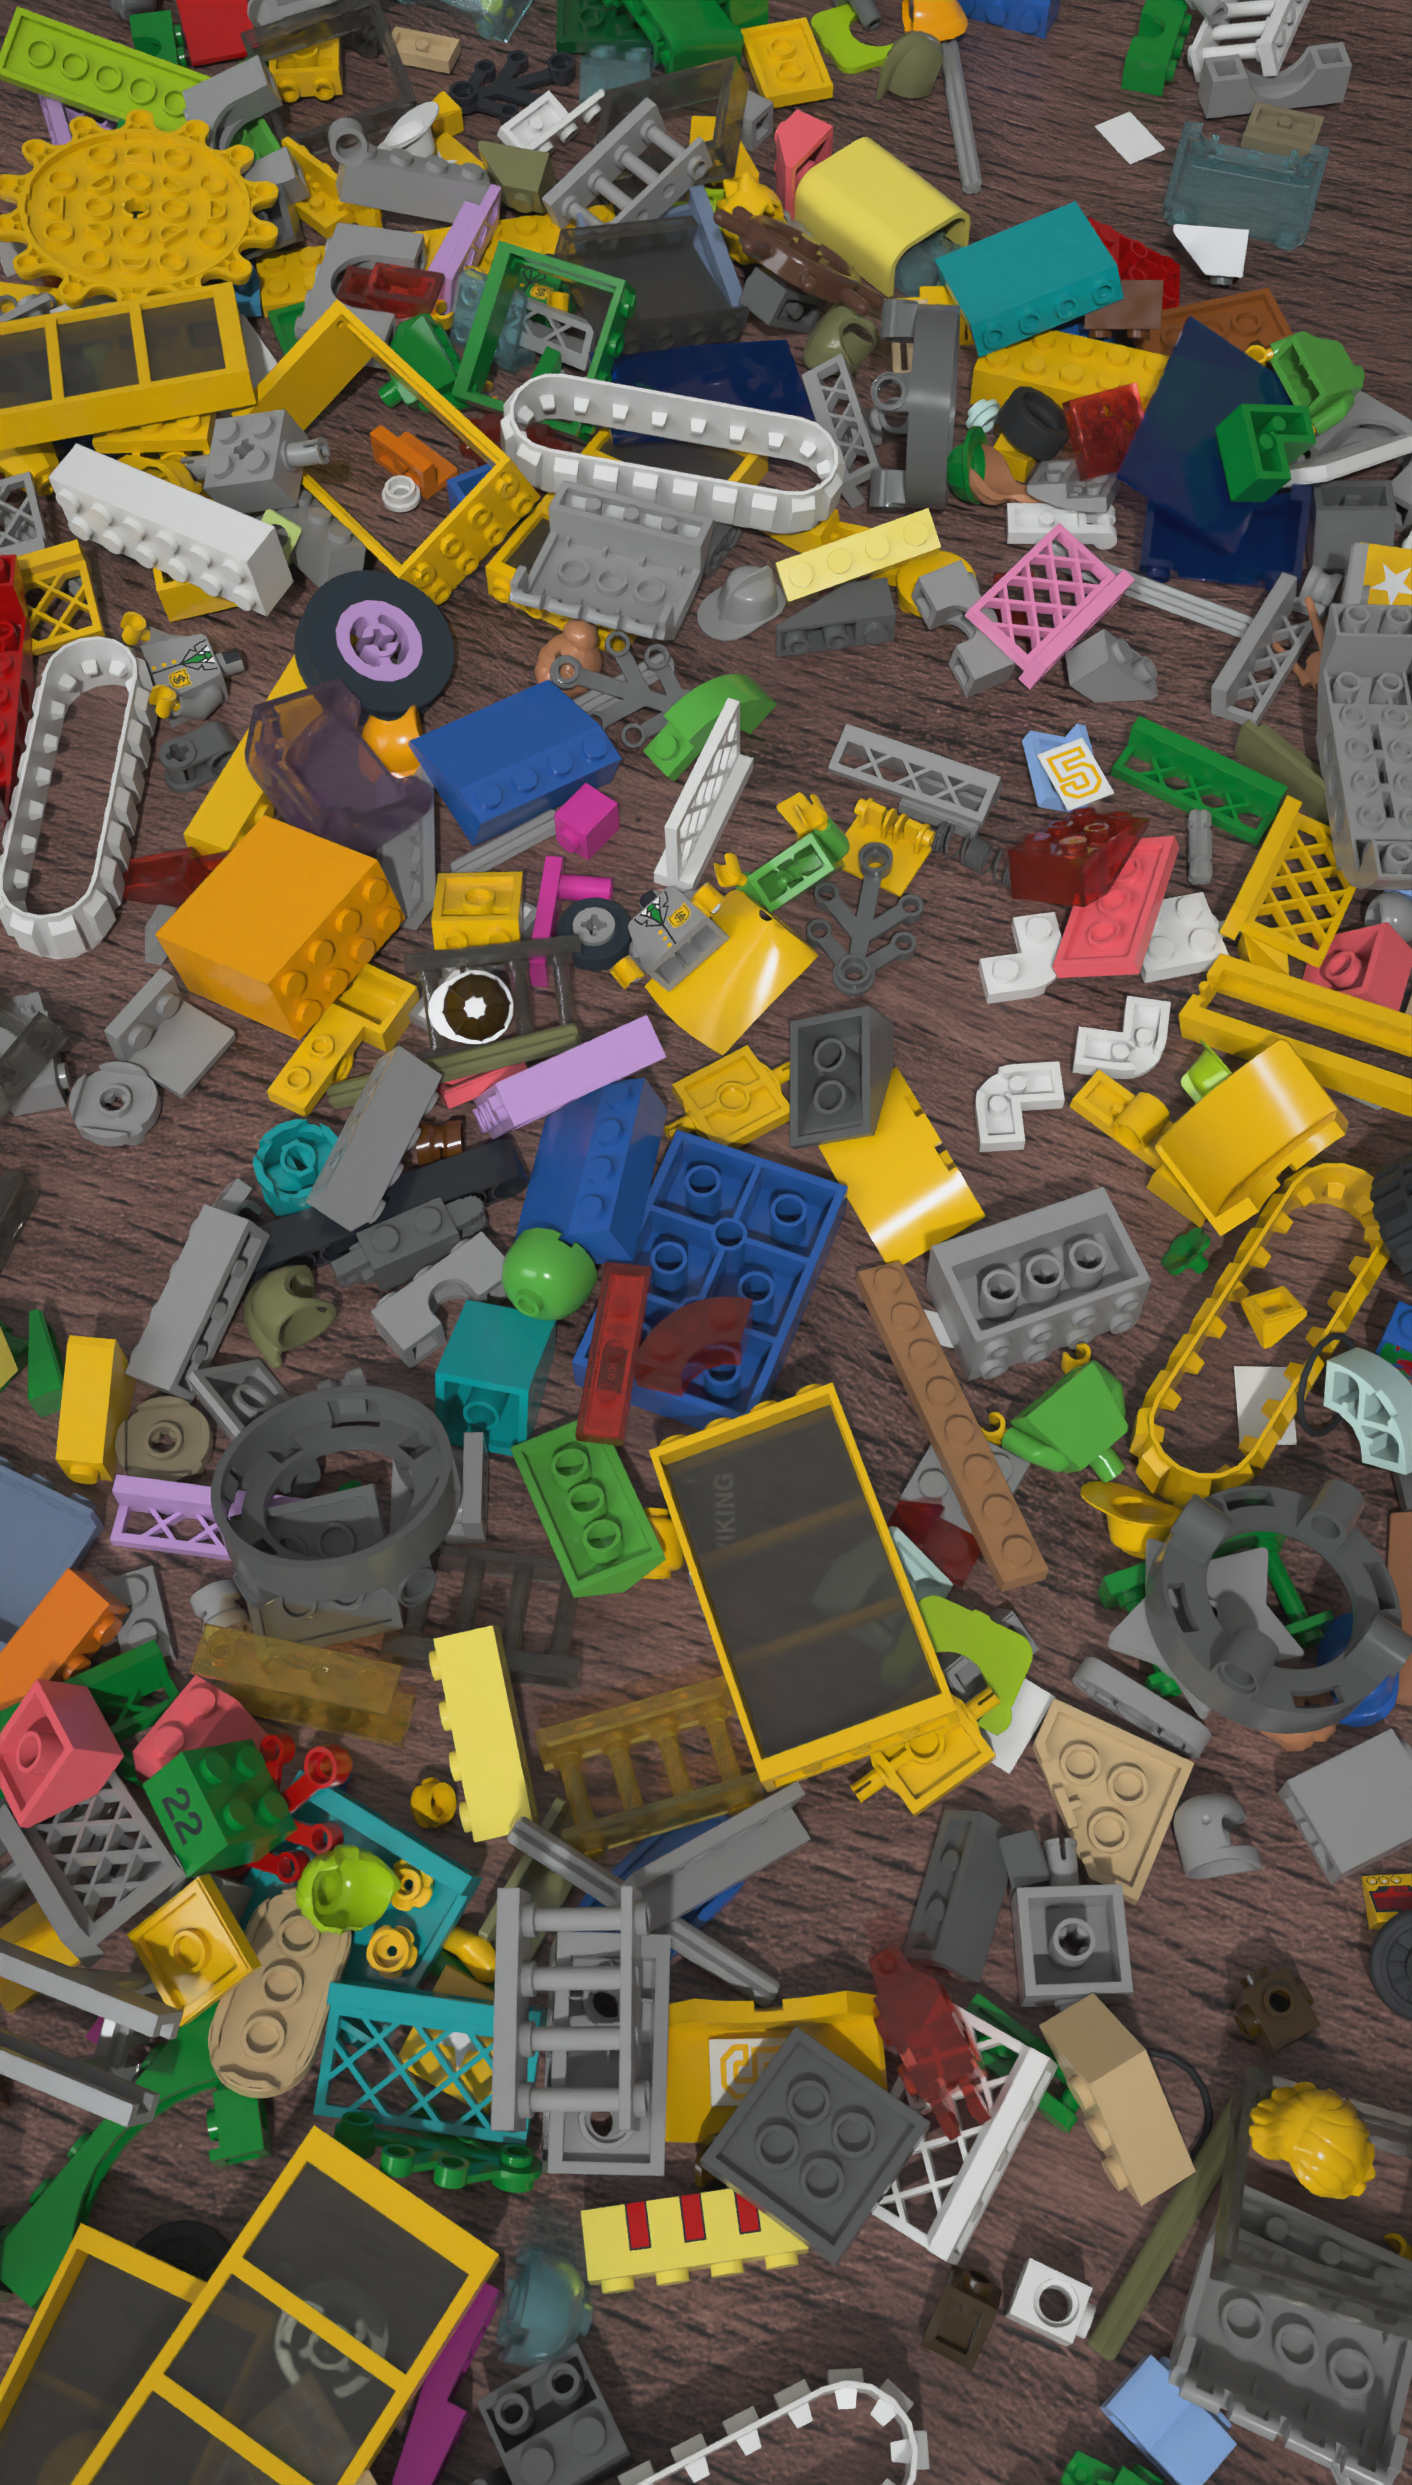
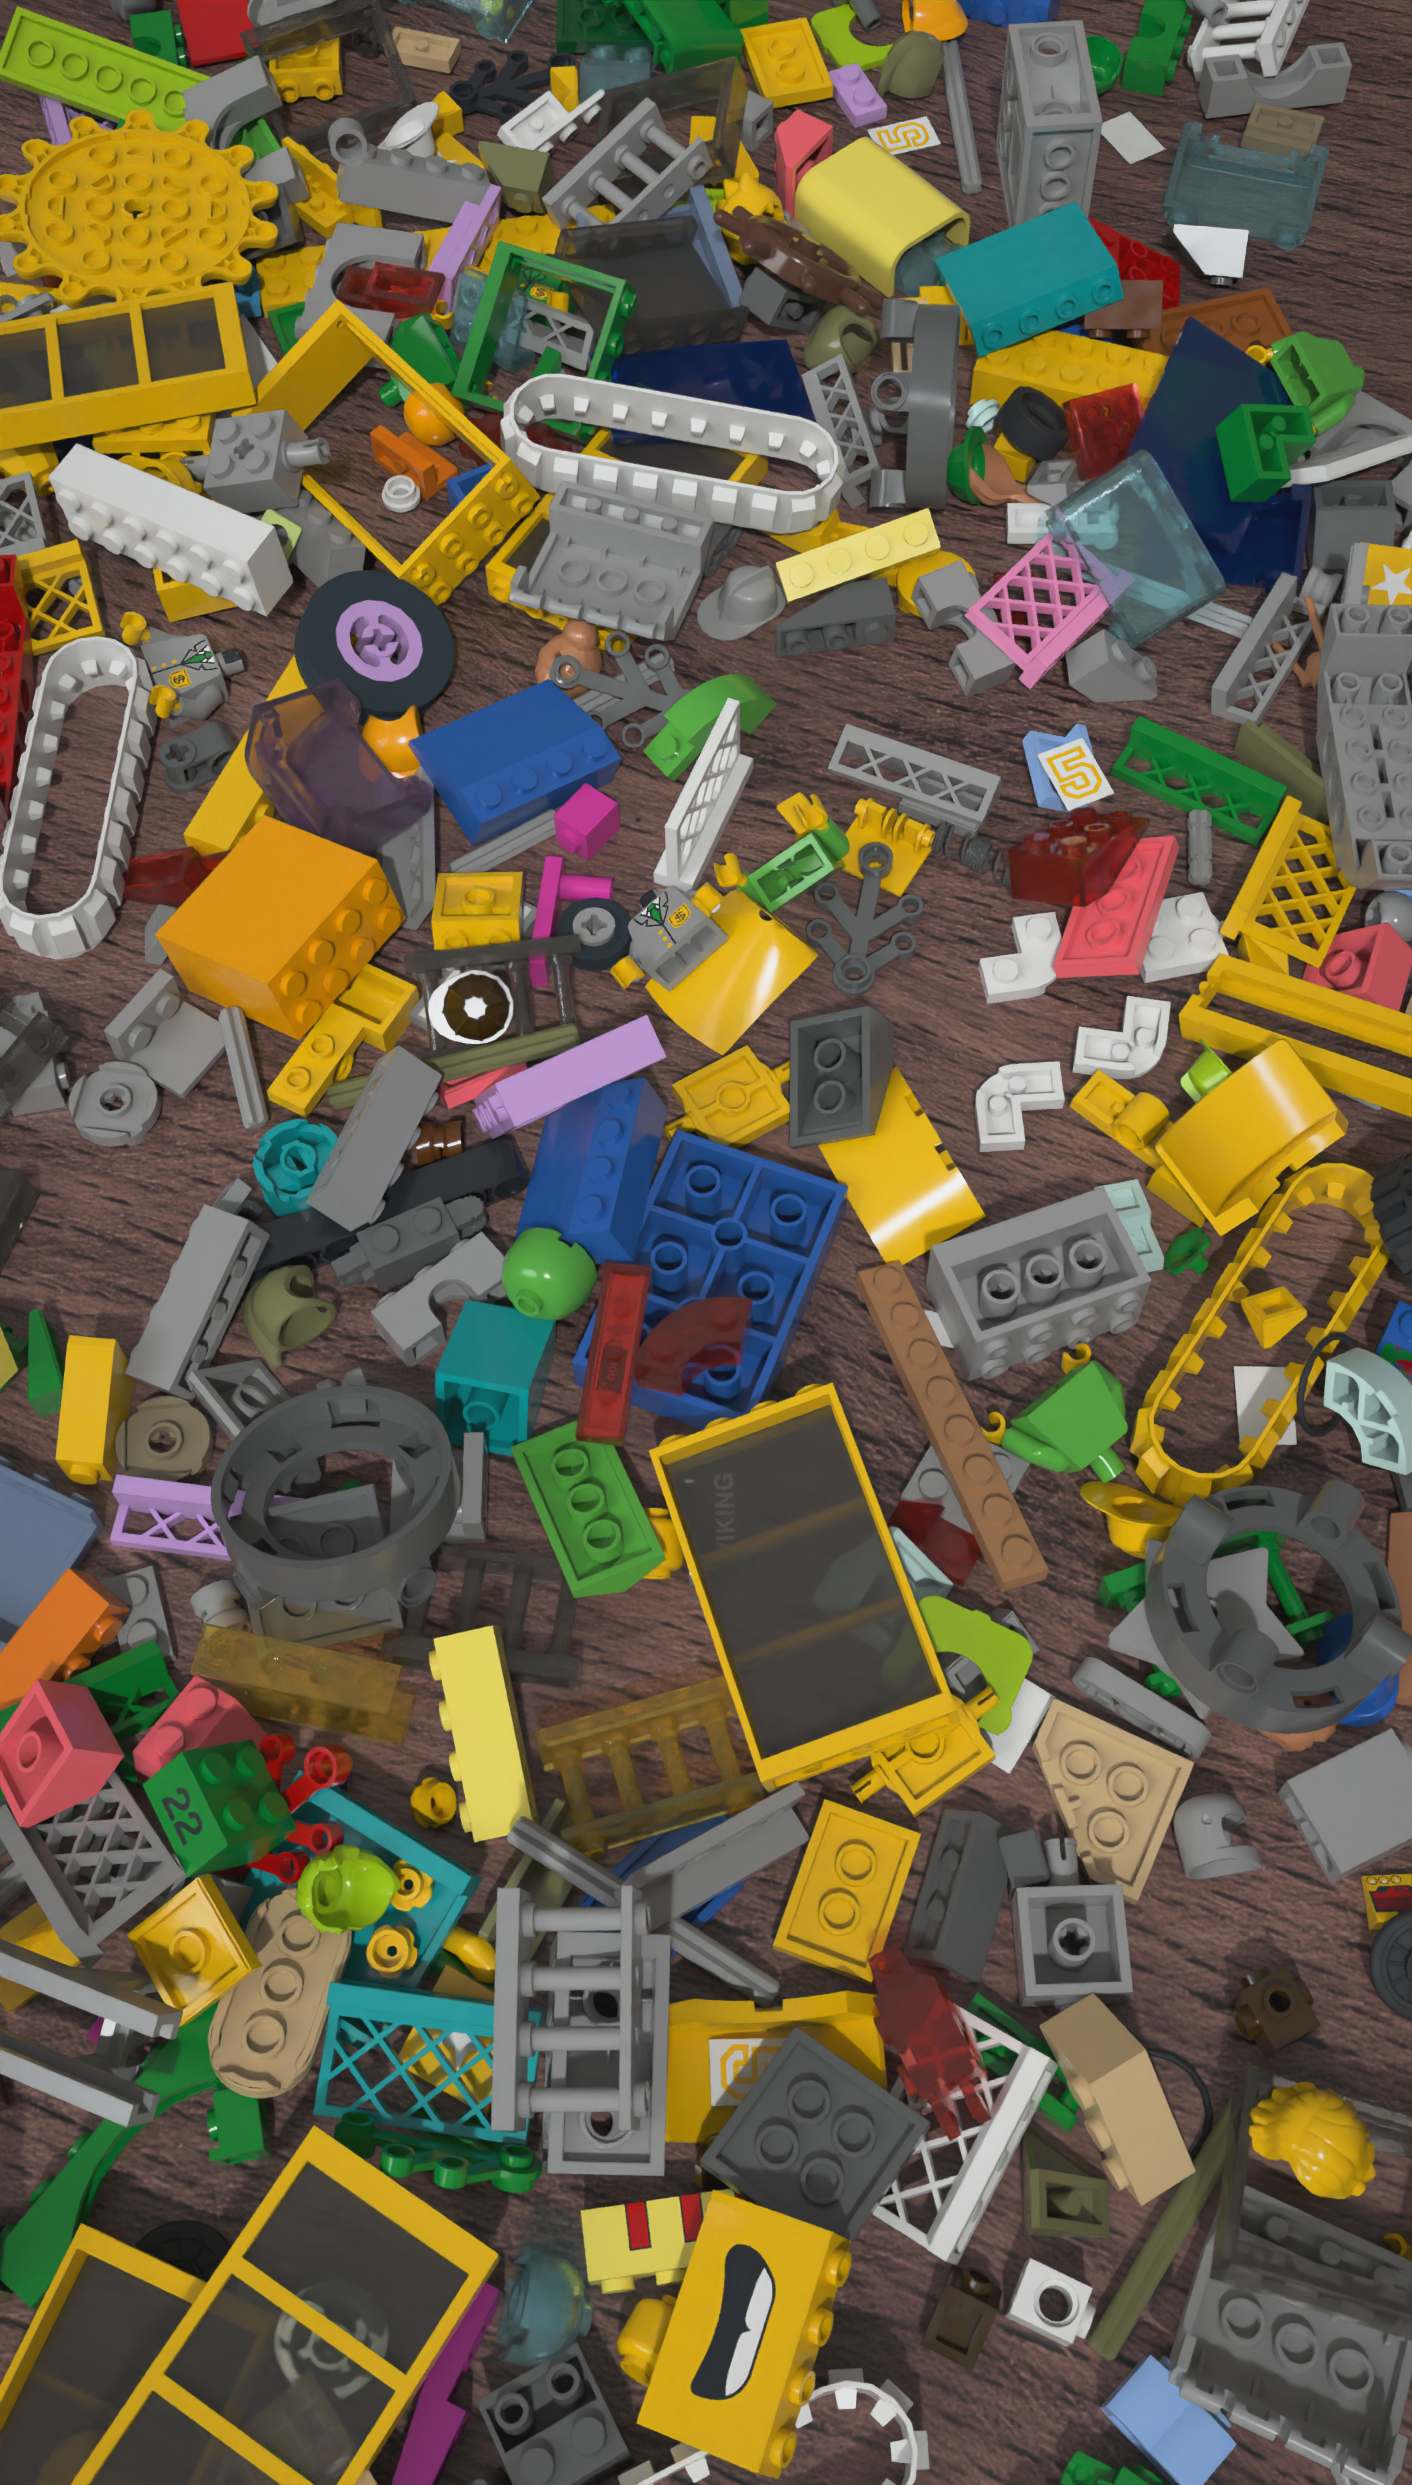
(243, 1068): none -> light grey axle
(425, 424): none -> light orange hair
(565, 86): none -> yellow slope
(643, 2337): none -> yellow head
(746, 2334): none -> yellow panel
(846, 1891): none -> yellow plate
(857, 95): none -> lavender plate
(905, 136): none -> white sticker
(1047, 120): none -> light grey piece
(1060, 2194): none -> olive slope
(1105, 62): none -> green hair
(1136, 1217): none -> light aqua slope
(1138, 548): none -> clear light blue windscreen

